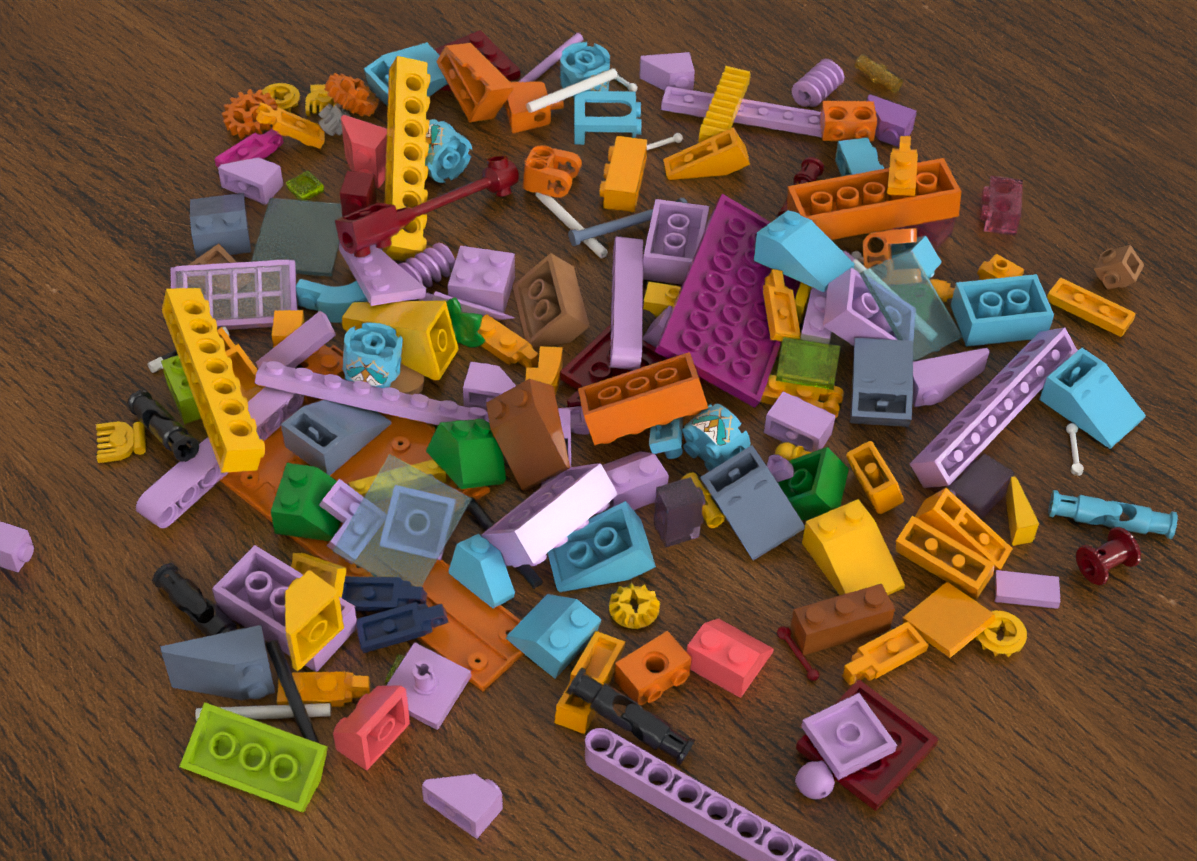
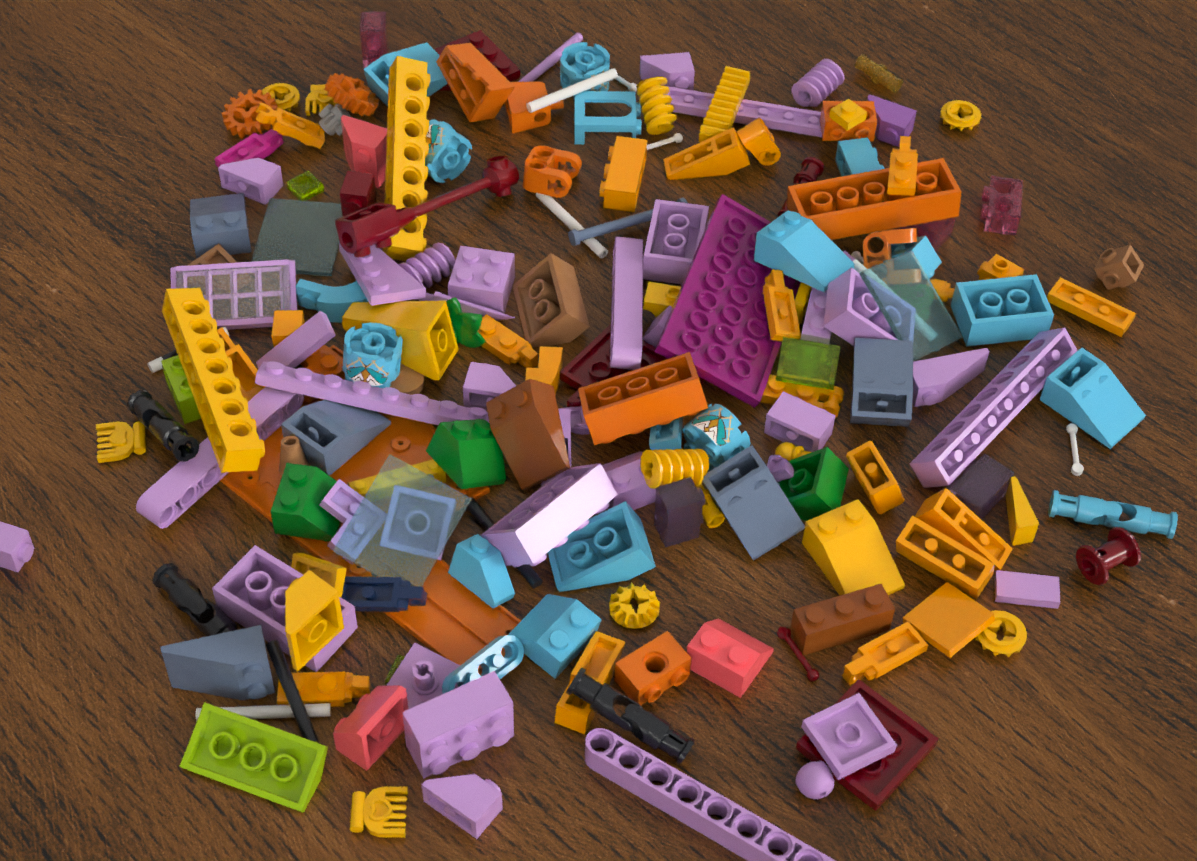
(291, 453): none -> medium nougat cone
(373, 36): none -> clear pink brick
(377, 810): none -> yellow piece
(398, 625): dark blue hinge -> none
(459, 724): none -> lavender brick
(490, 660): none -> medium azure plate
(656, 105): none -> yellow piece
(670, 465): none -> yellow piece
(759, 142): none -> light orange piece
(848, 114): none -> yellow plate
(970, 115): none -> yellow gear

